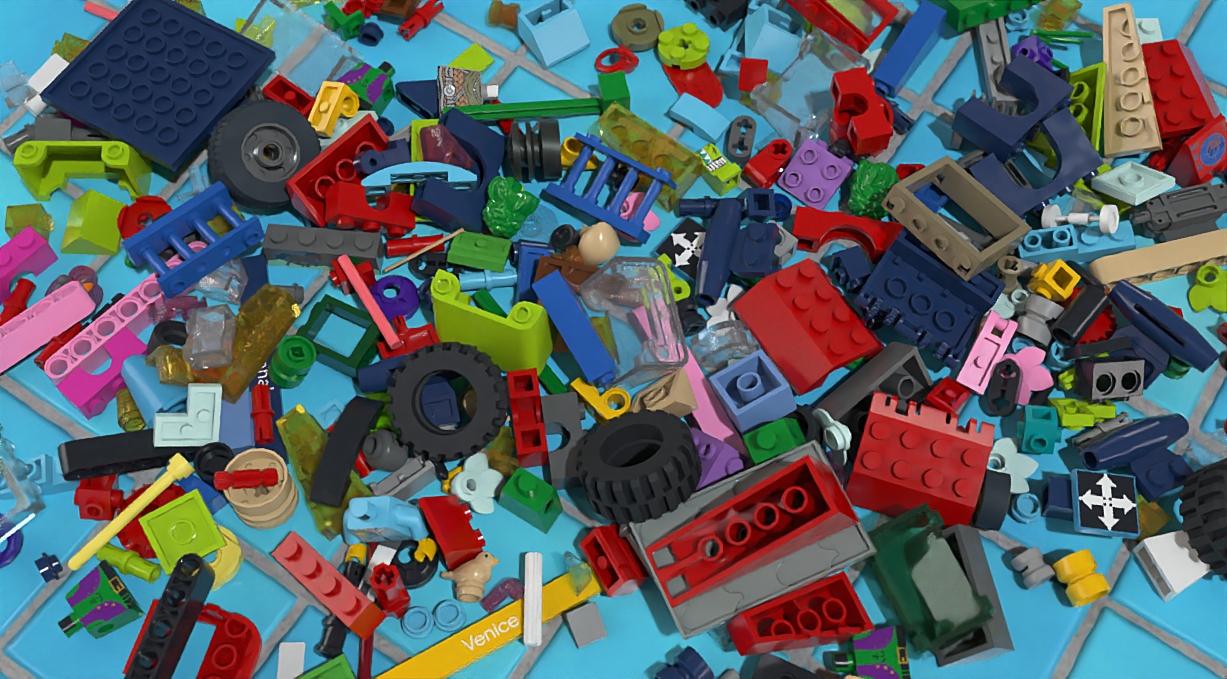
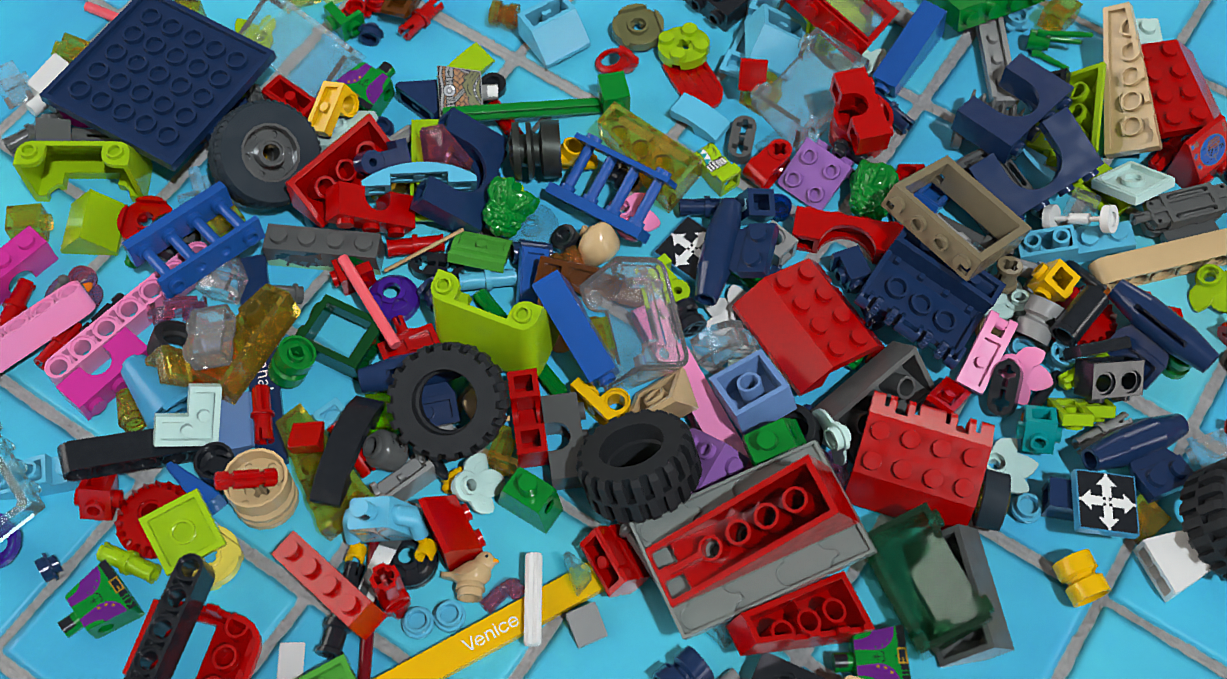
(177, 469): light yellow piece -> none
(306, 437): none -> red slope
(495, 78): none -> black tile
(1033, 568): light grey wheel -> none
(1035, 50): dark purple brick -> none

